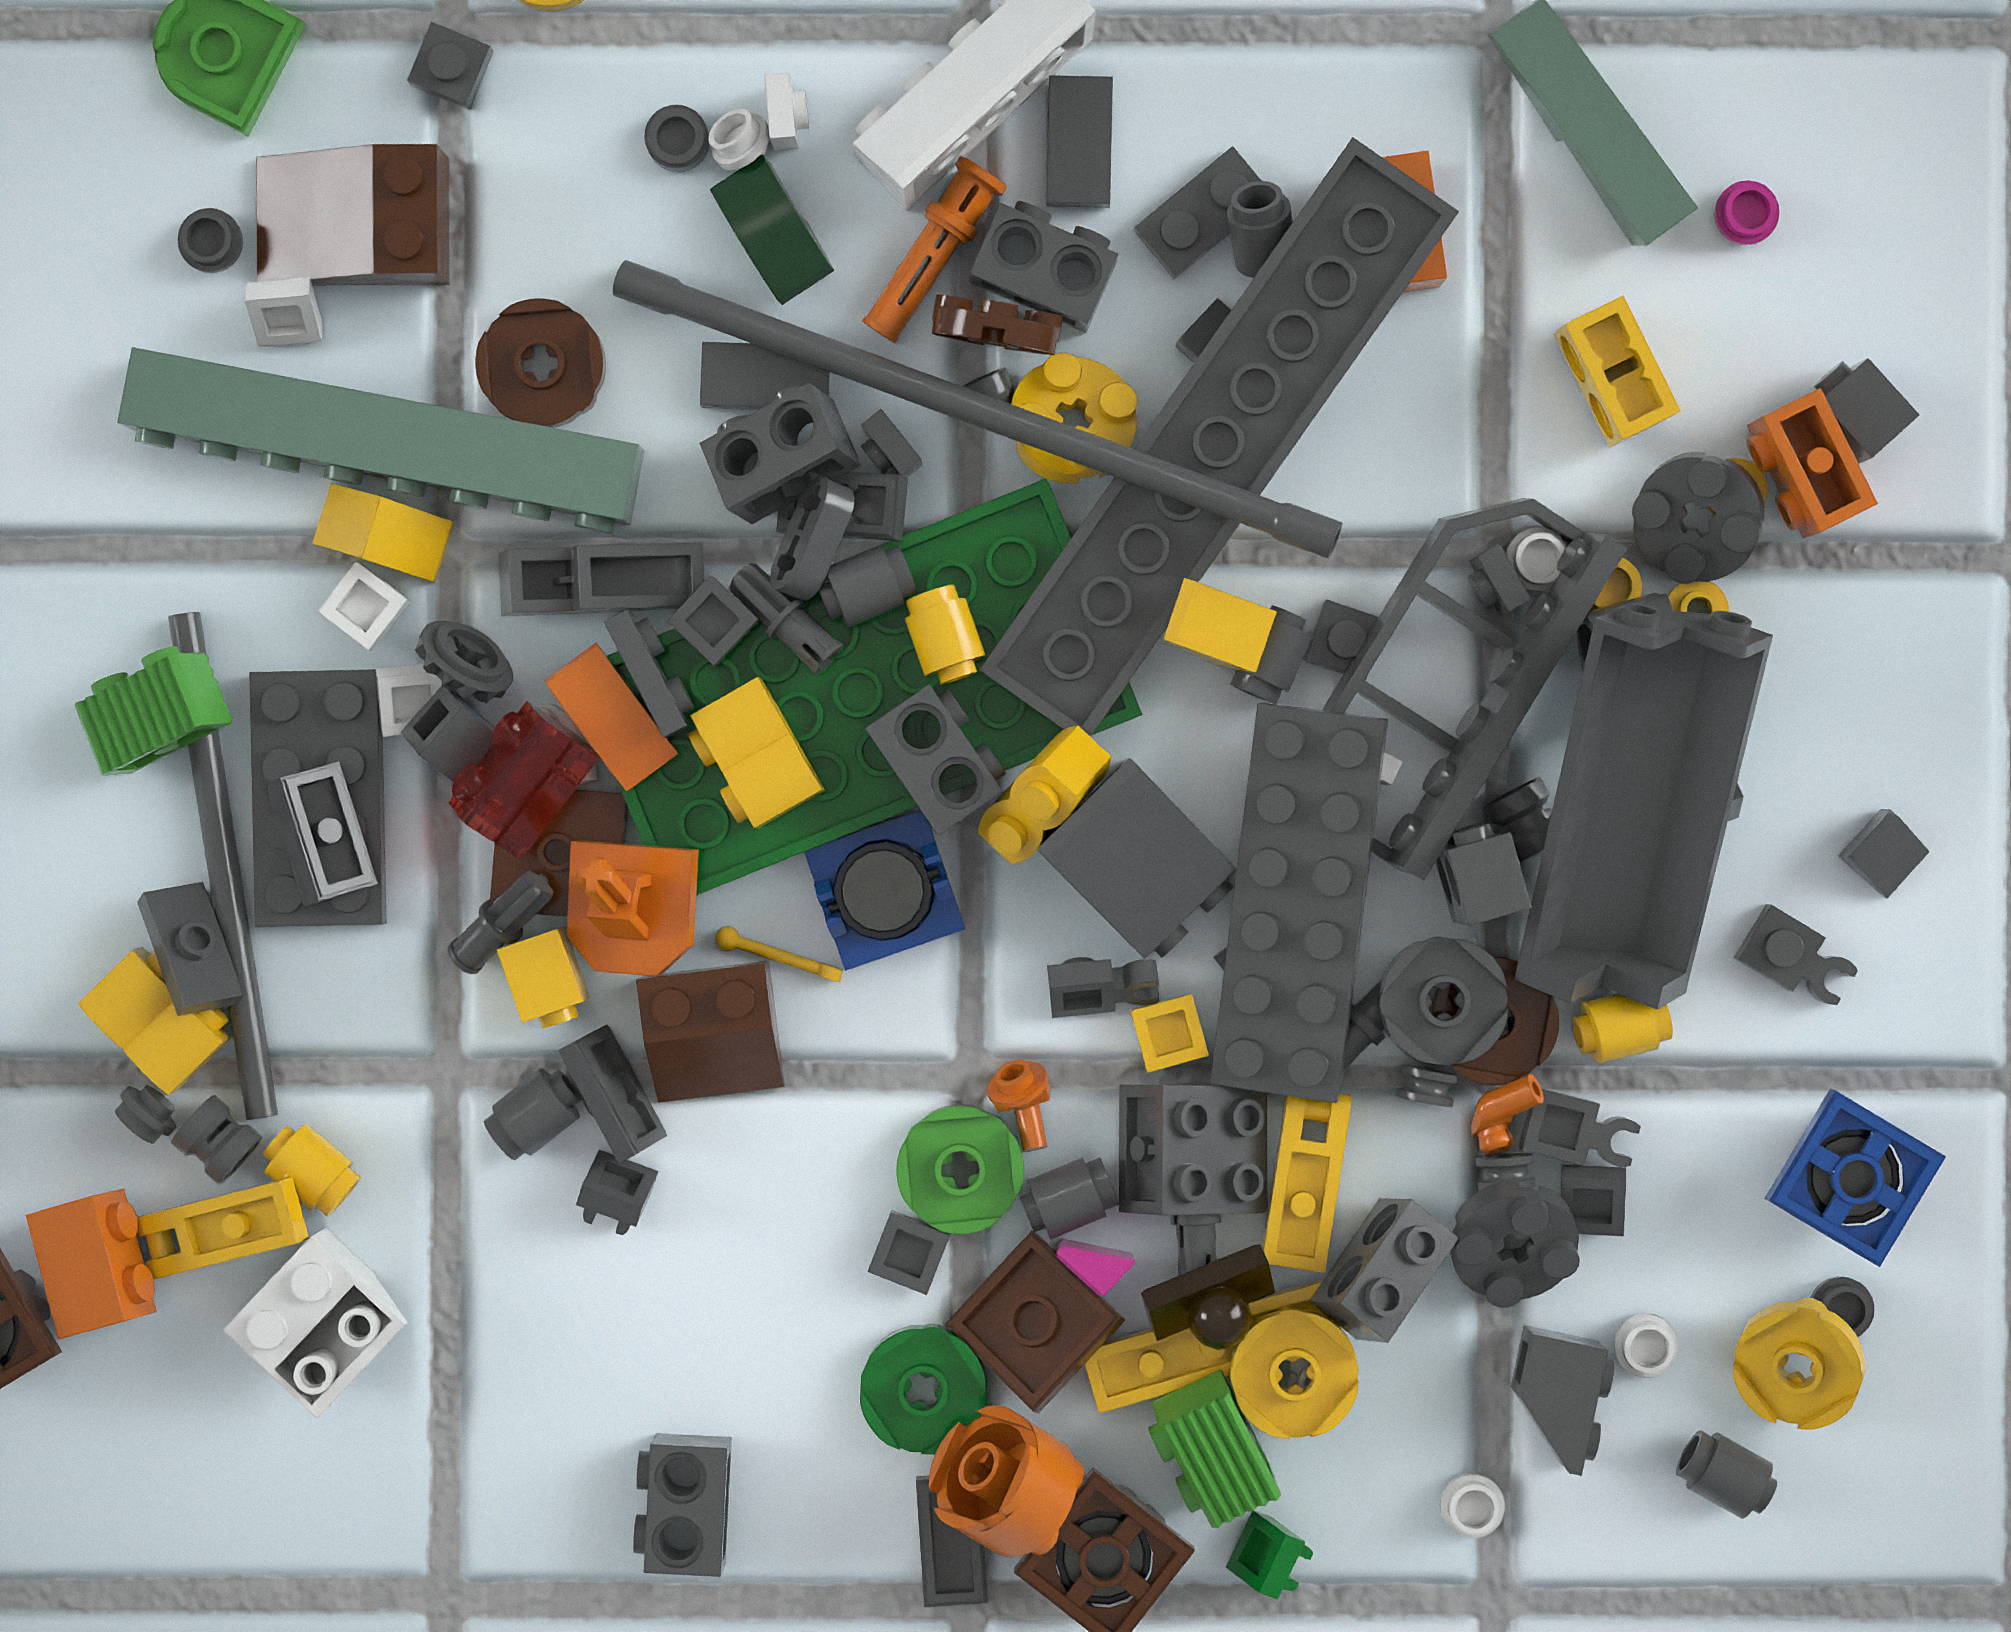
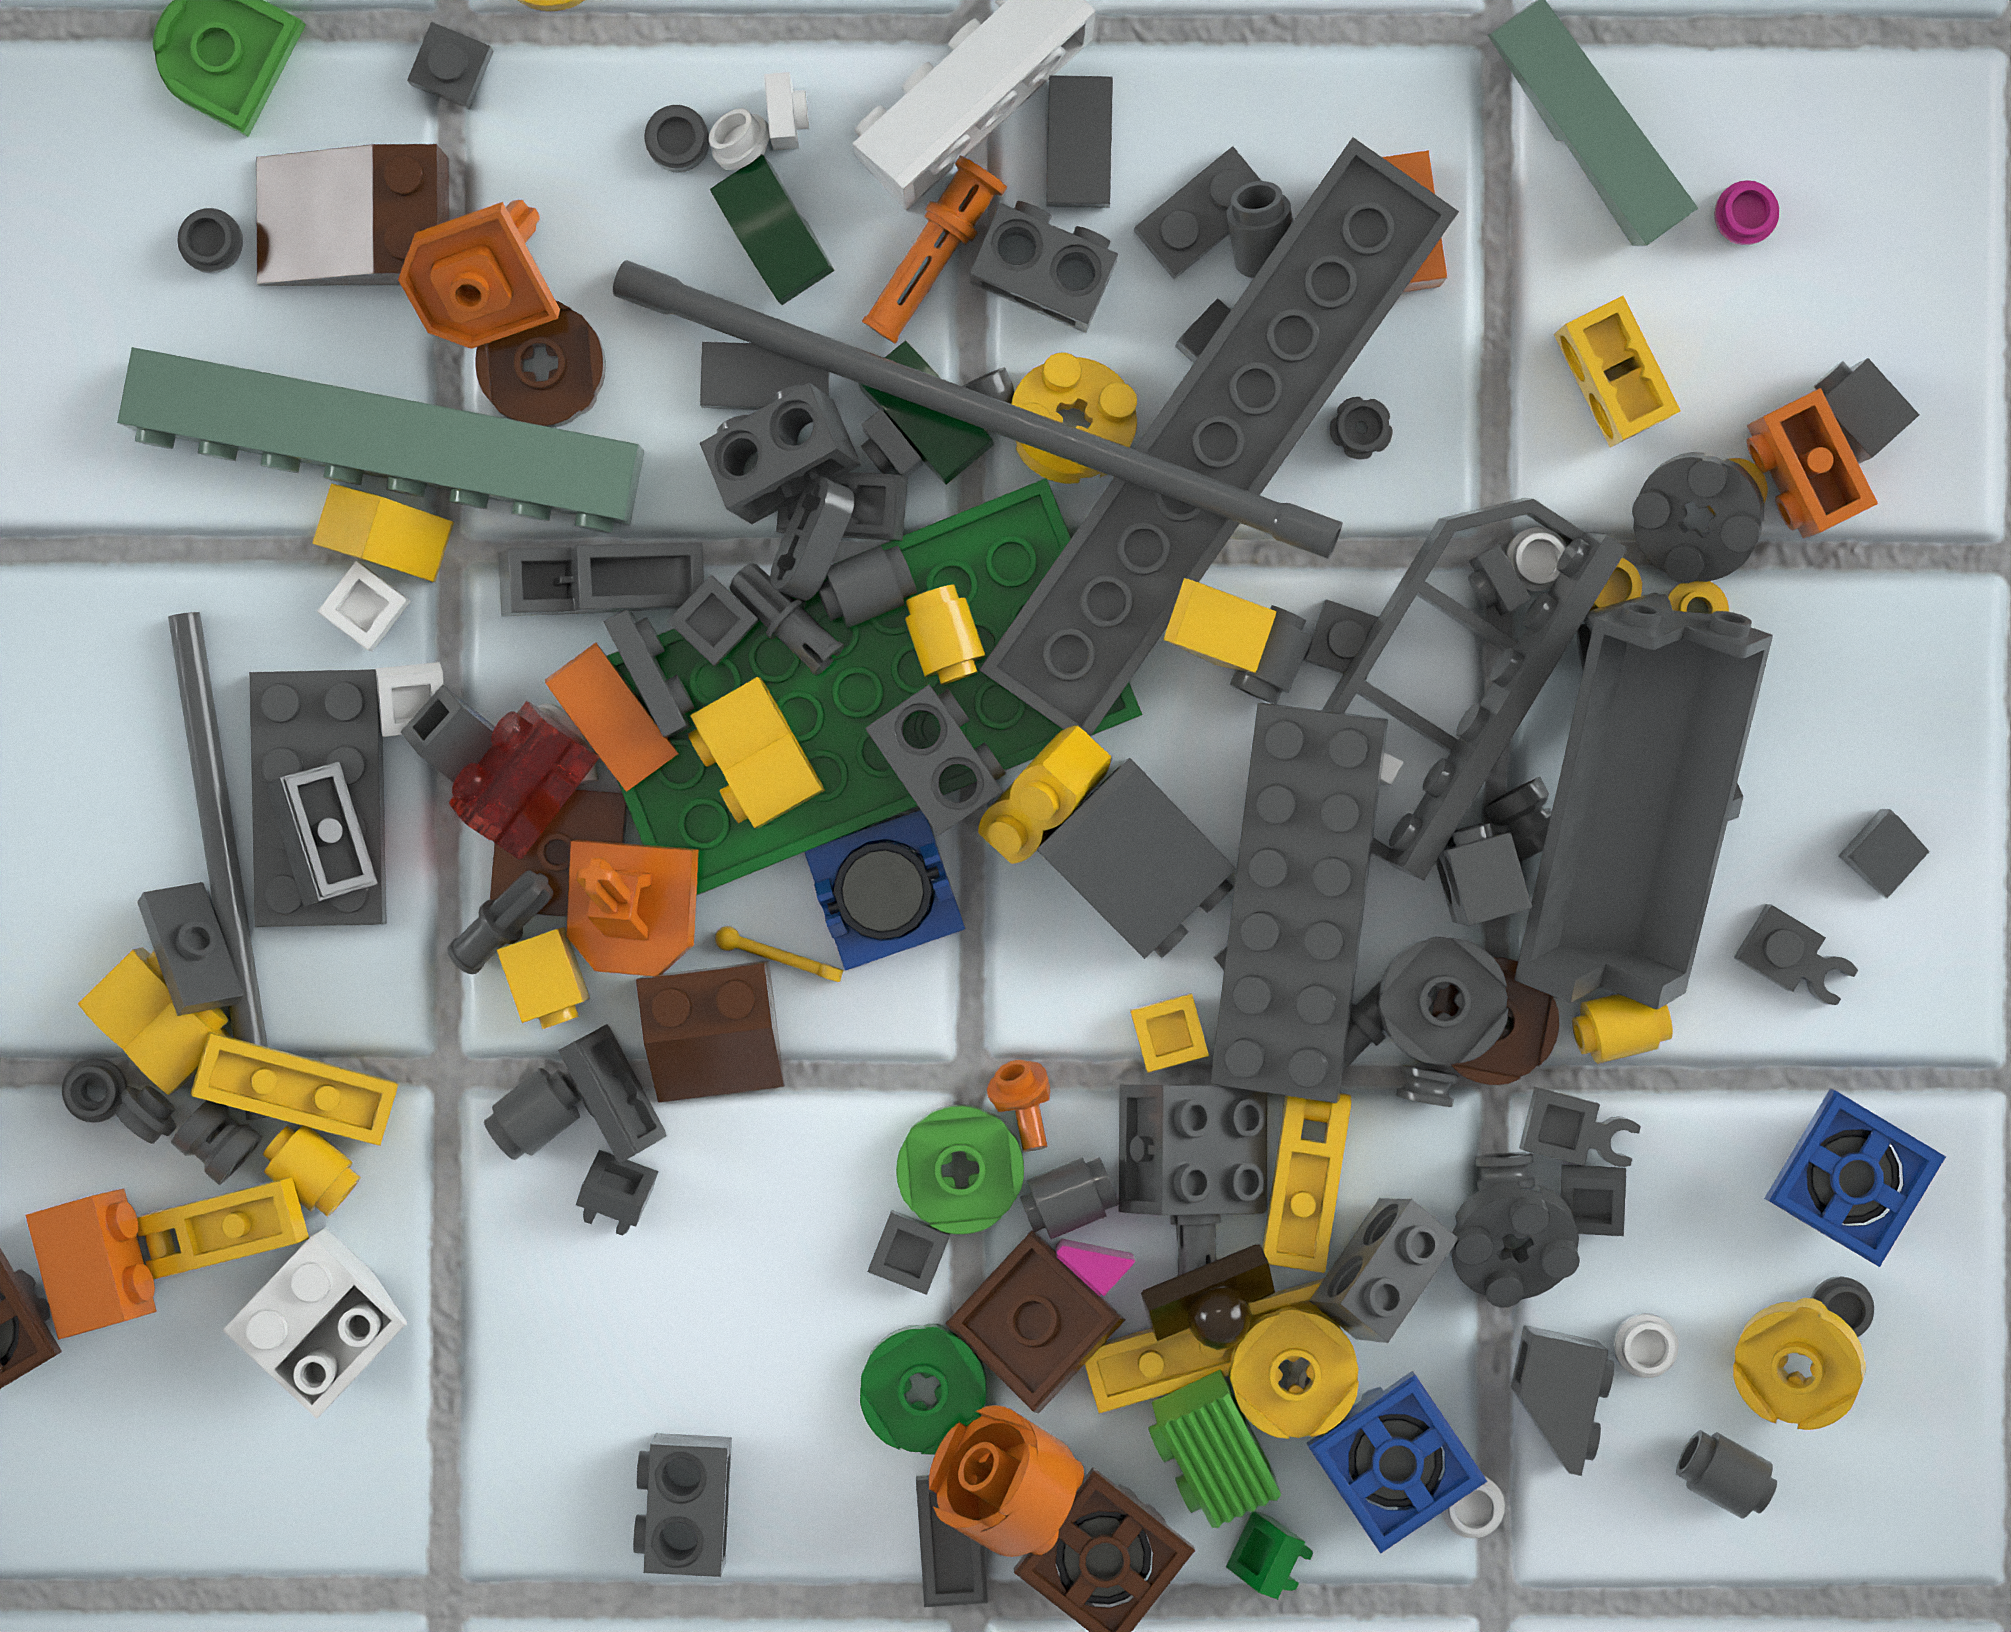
(75, 1090): none -> dark grey plate
(152, 711): bright green brick -> none
(283, 311): white plate -> none
(294, 1088): none -> yellow plate
(464, 660): dark grey gear -> none
(477, 276): none -> orange piece
(938, 439): none -> dark green slope
(996, 325): reddish brown plate -> none
(1094, 987): dark grey plate -> none
(1378, 431): none -> dark grey plate
(1394, 1457): none -> blue piece
(1496, 1112): orange arm -> none

